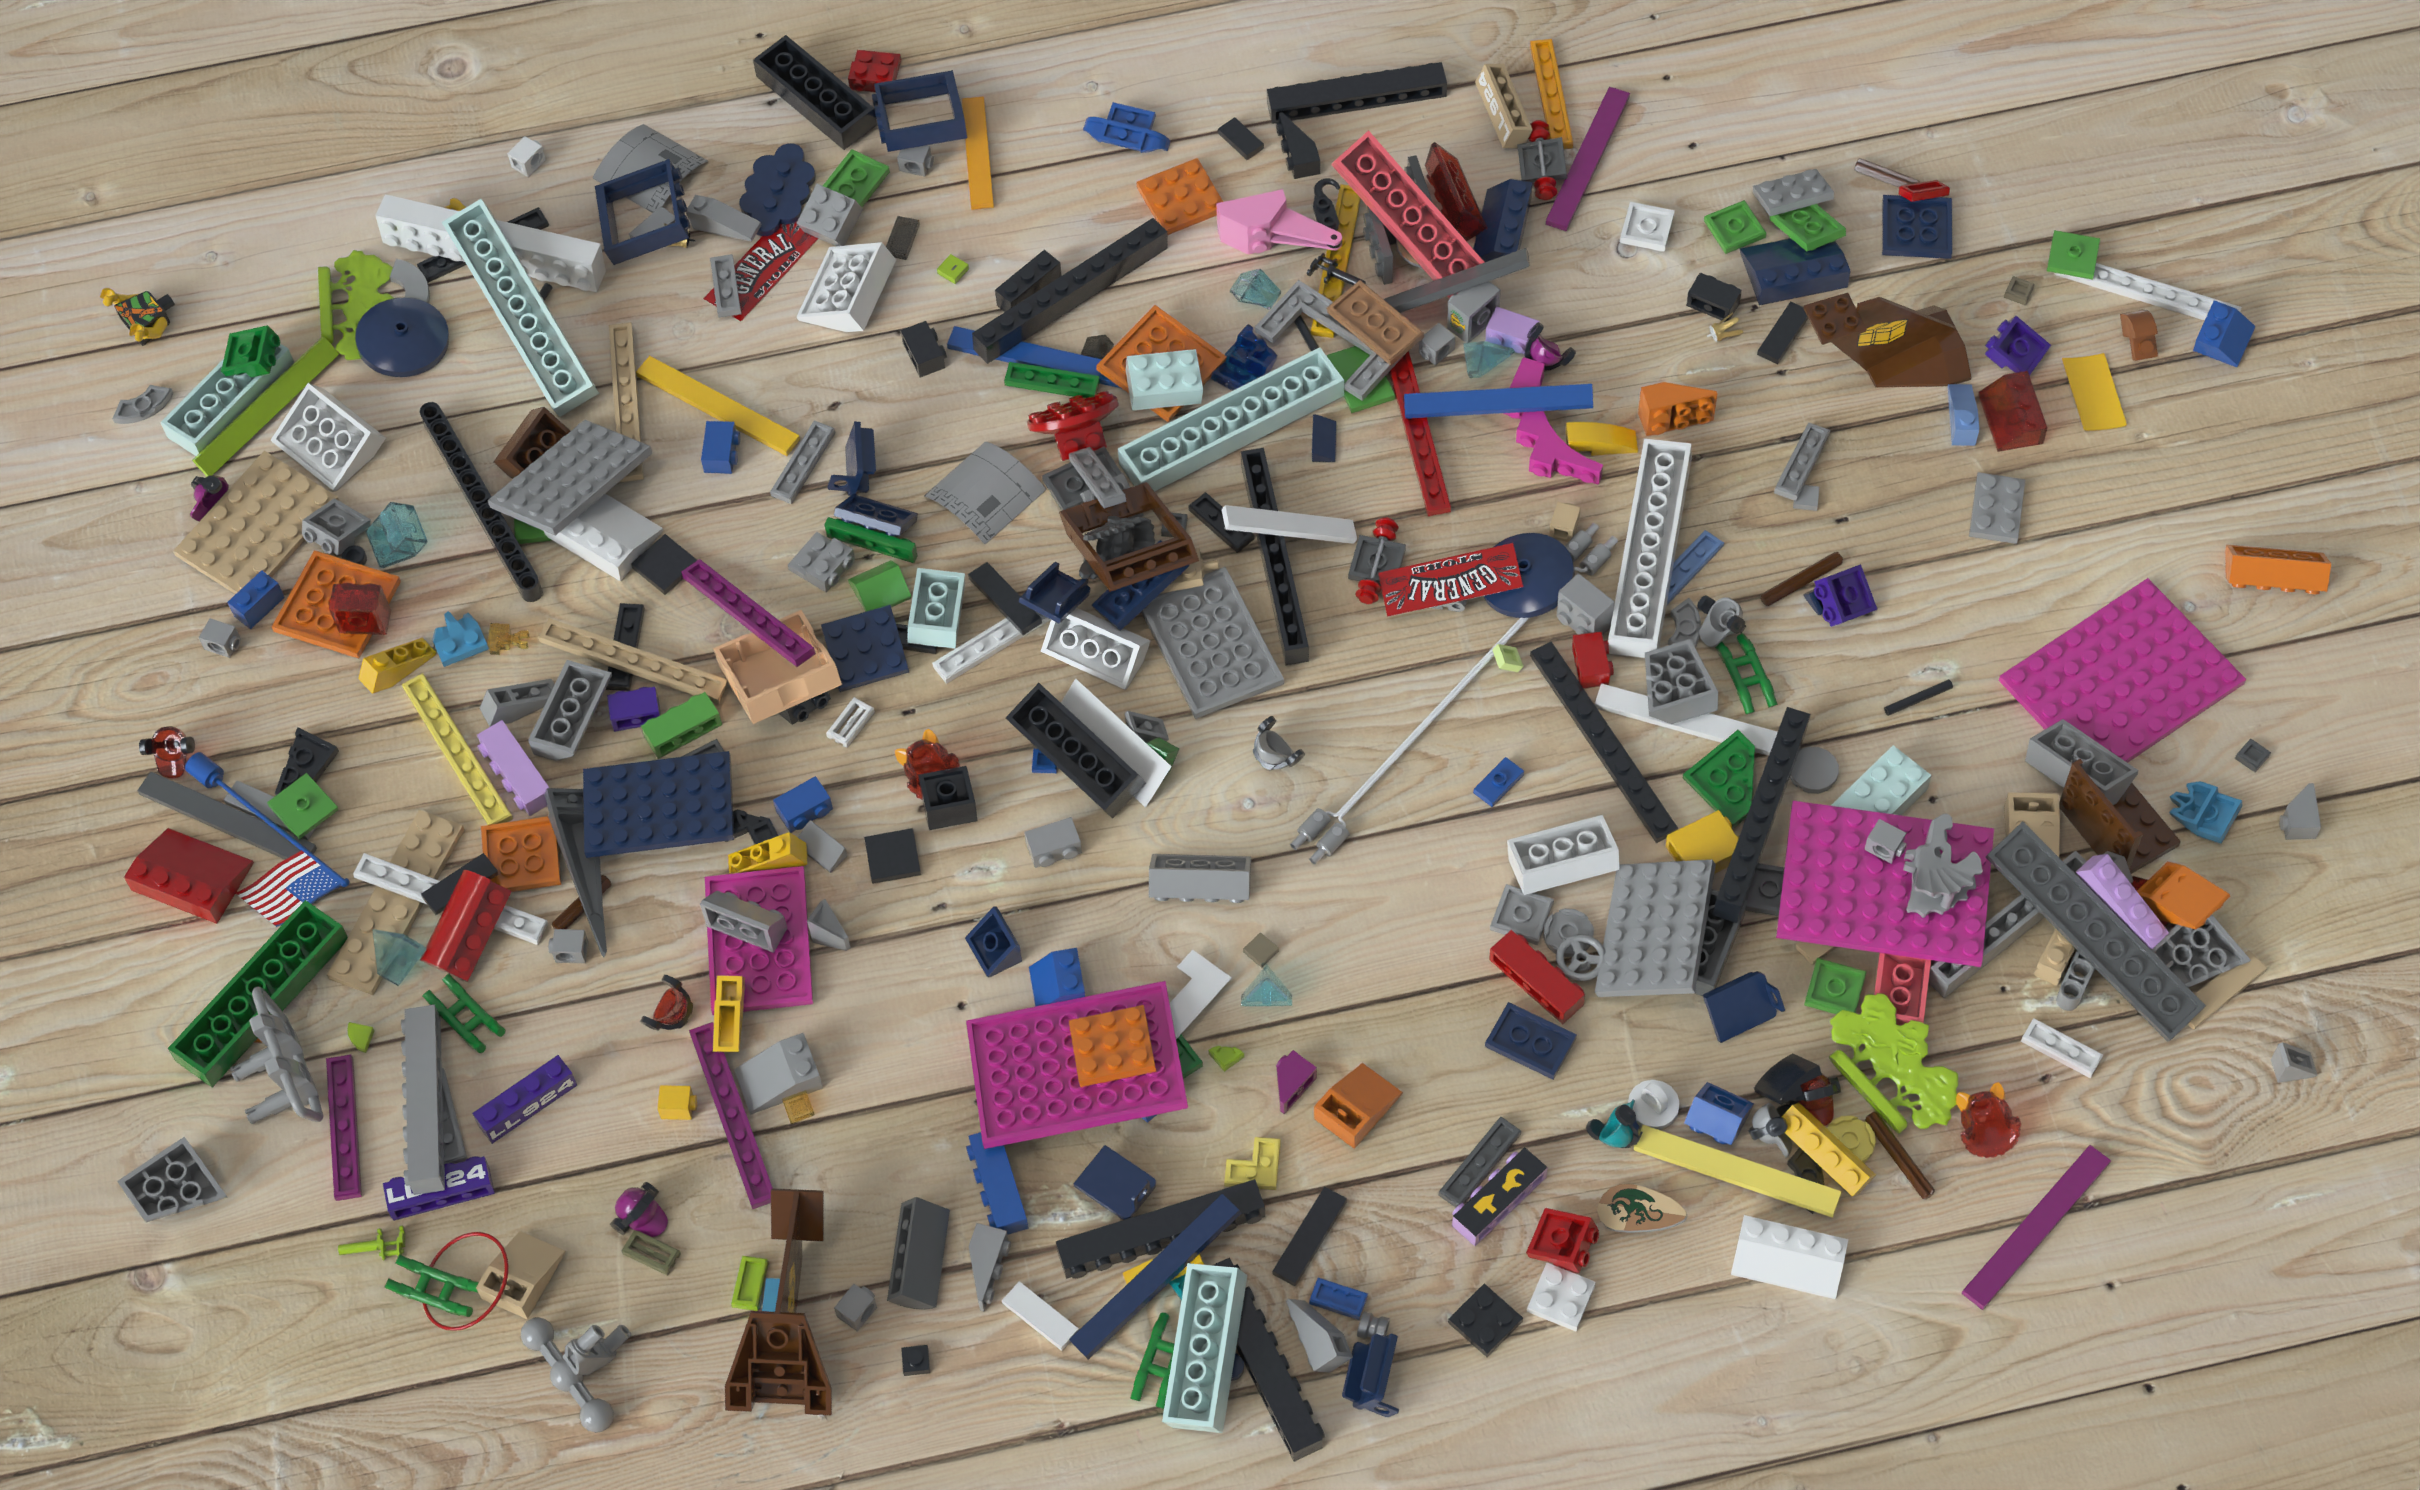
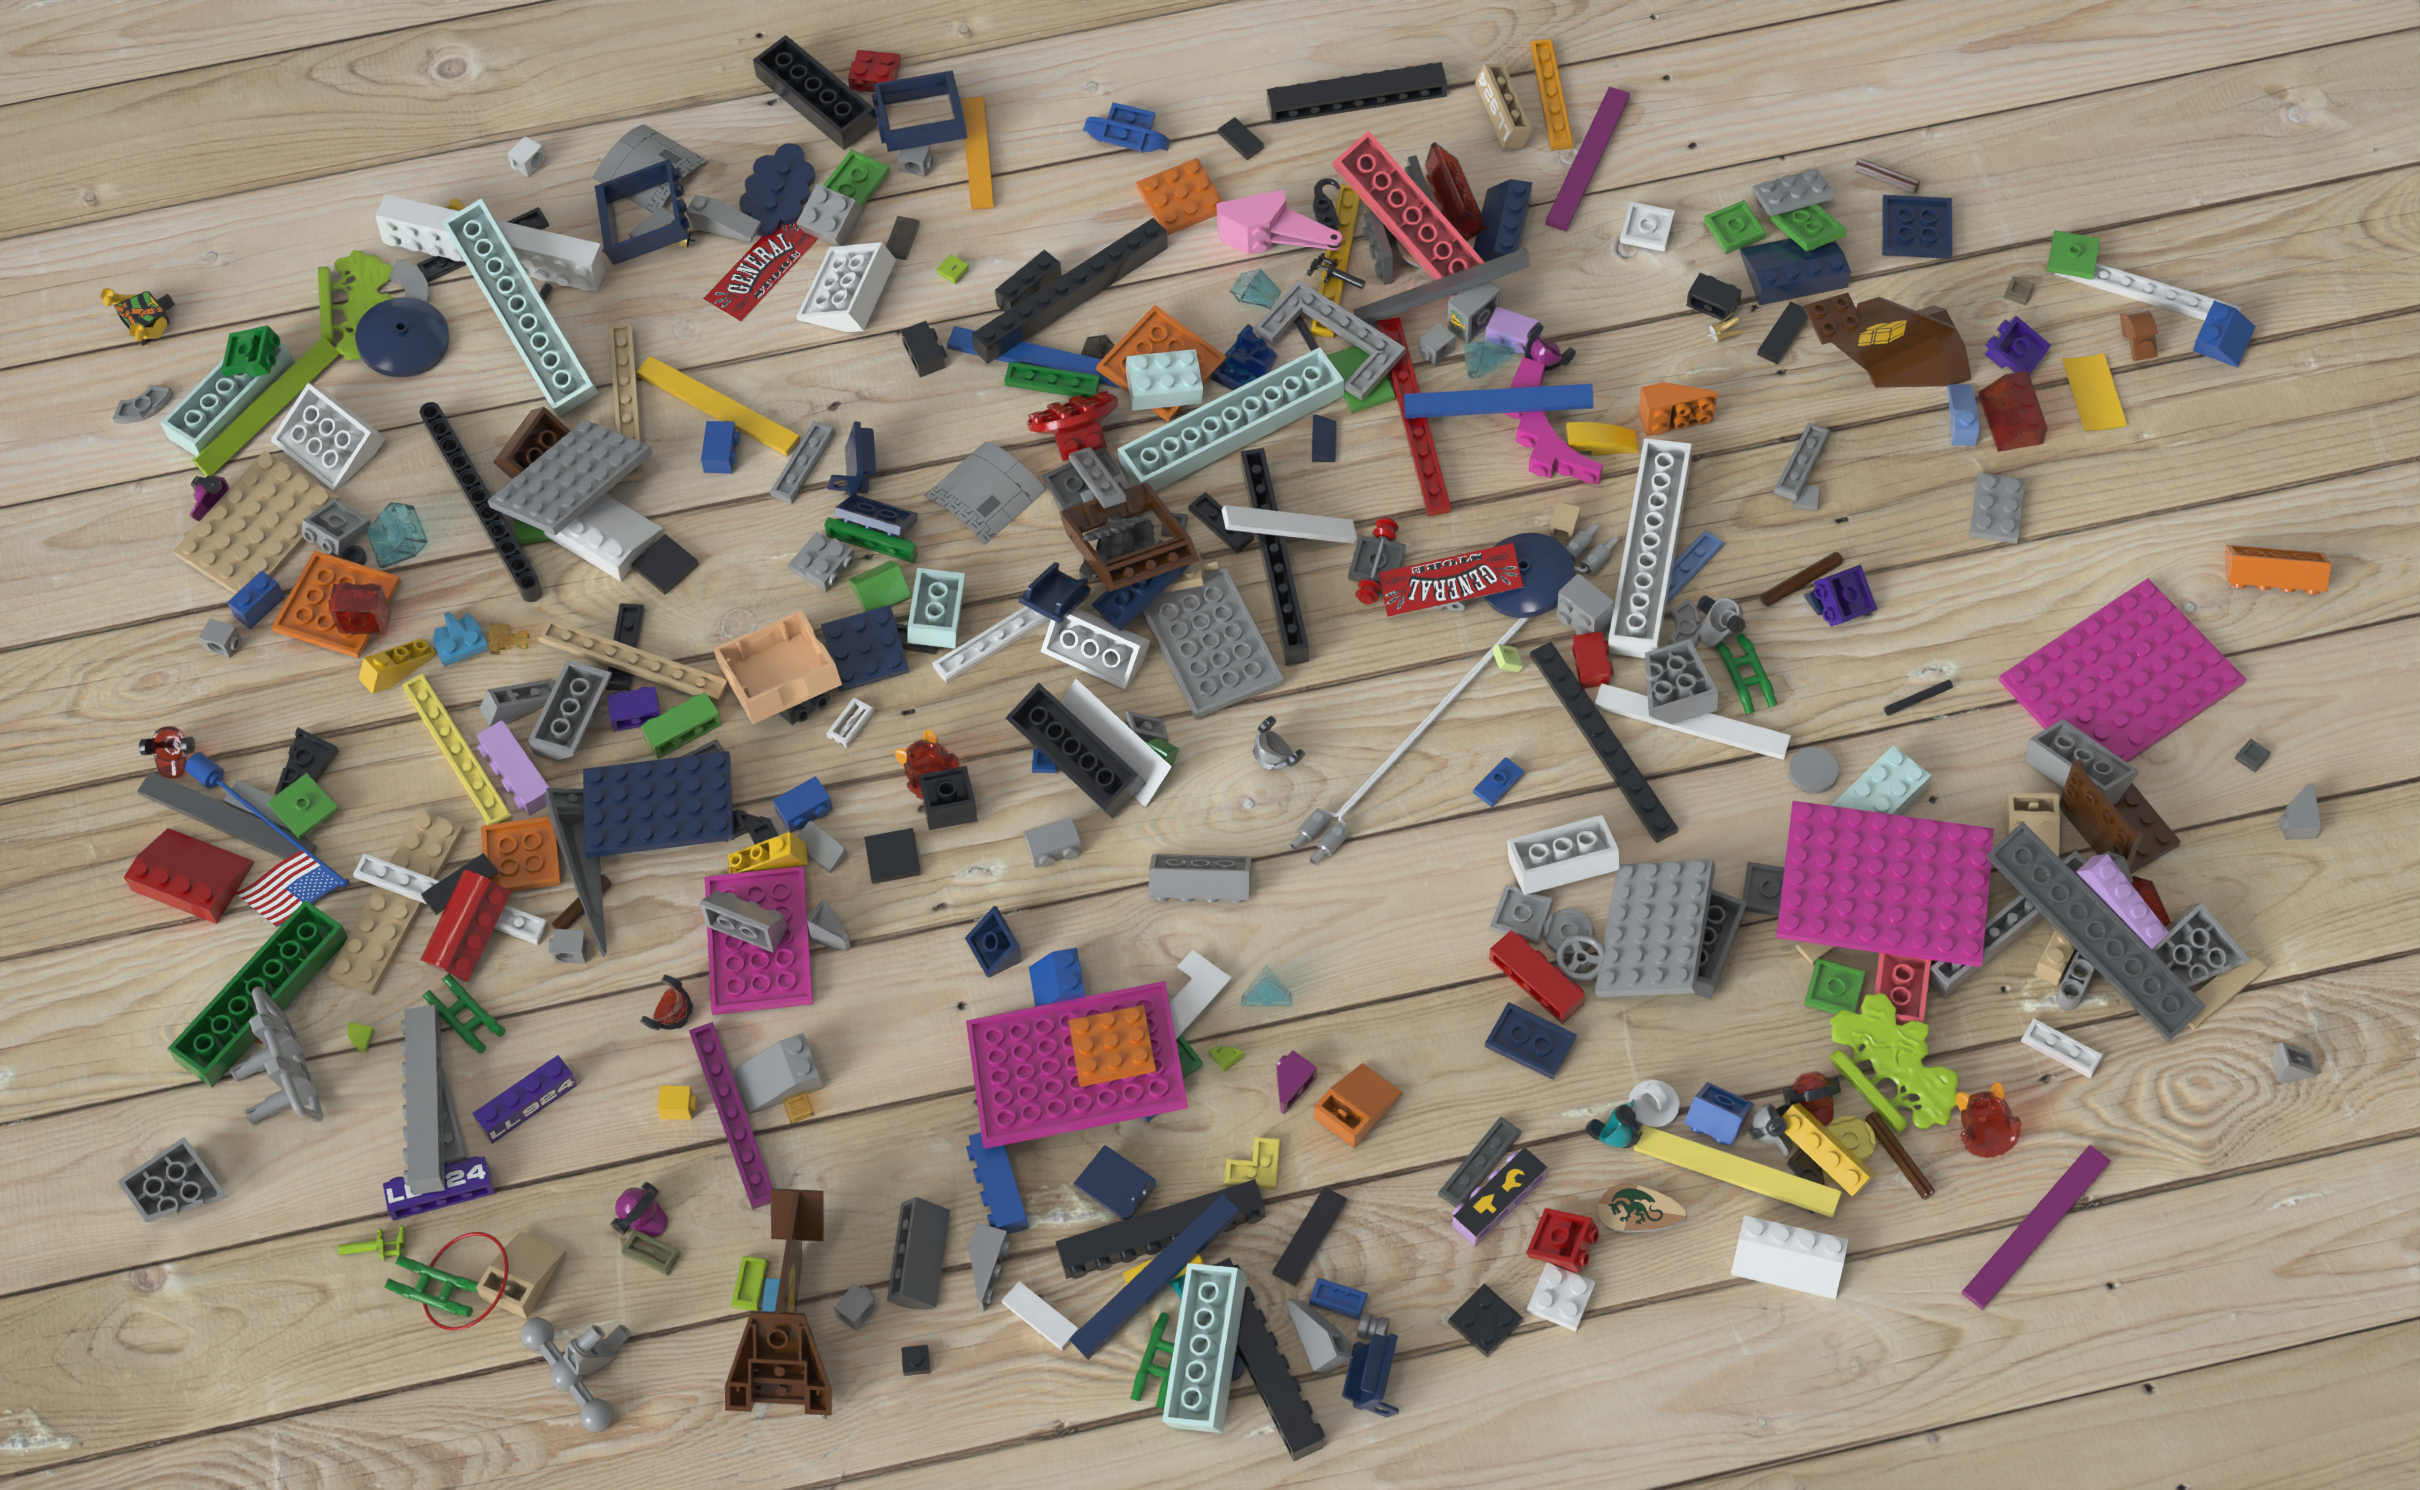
(343, 1127): magenta tile -> none
(395, 954): clear light blue slope -> none
(725, 285): light grey plate -> none
(728, 1013): yellow slope -> none
(748, 613): magenta plate -> none
(1004, 598): black tile -> none
(1261, 950): dark tan tile -> none
(1300, 149): black slope -> none
(1375, 322): medium nougat tile -> none
(1542, 161): dark grey plate -> none
(1704, 840): yellow brick -> none
(1726, 777): green plate -> none
(1742, 1005): dark blue piece -> none
(1761, 815): black brick -> none
(1784, 1079): black slope -> none
(1886, 841): light grey brick -> none
(1924, 190): red tile -> none
(1935, 879): light grey animal -> none
(2182, 896): orange slope -> none
(2205, 811): dark azure plate -> none

